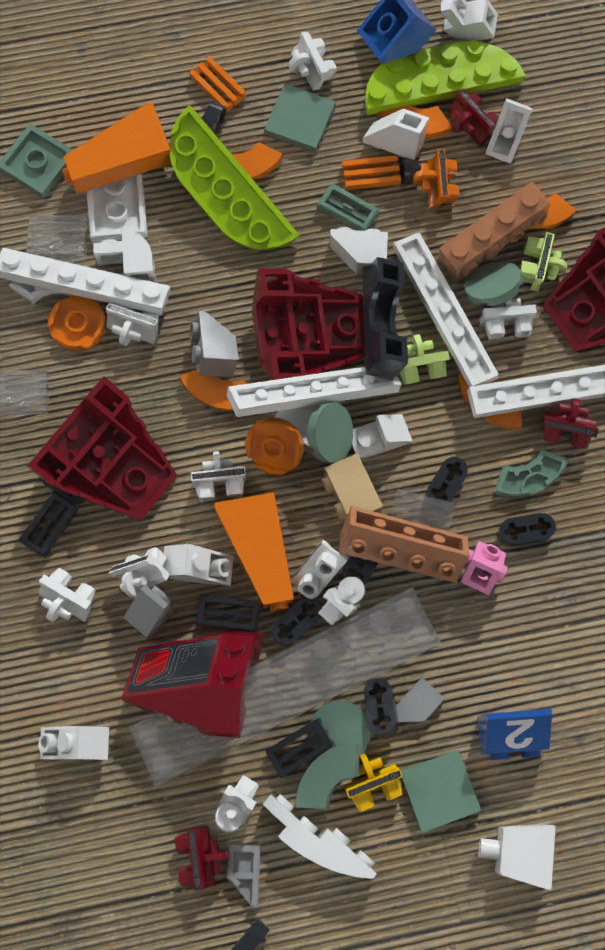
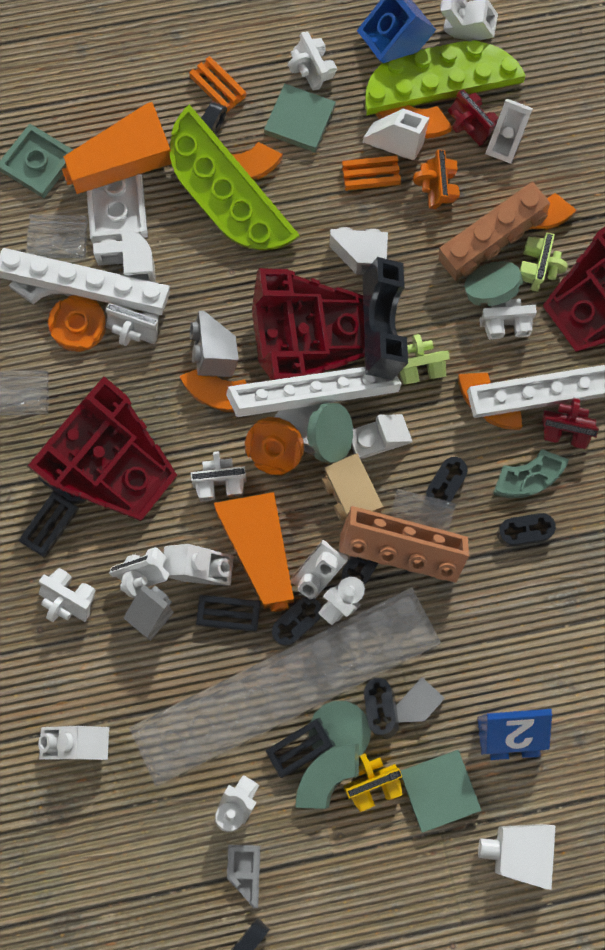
(196, 680): dark red wedge -> none
(204, 858): dark red hips -> none
(328, 850): white slope -> none
(342, 217): sand green tile -> none
(407, 170): black hinge -> none
(445, 311): white plate -> none
(484, 567): bright pink brick -> none

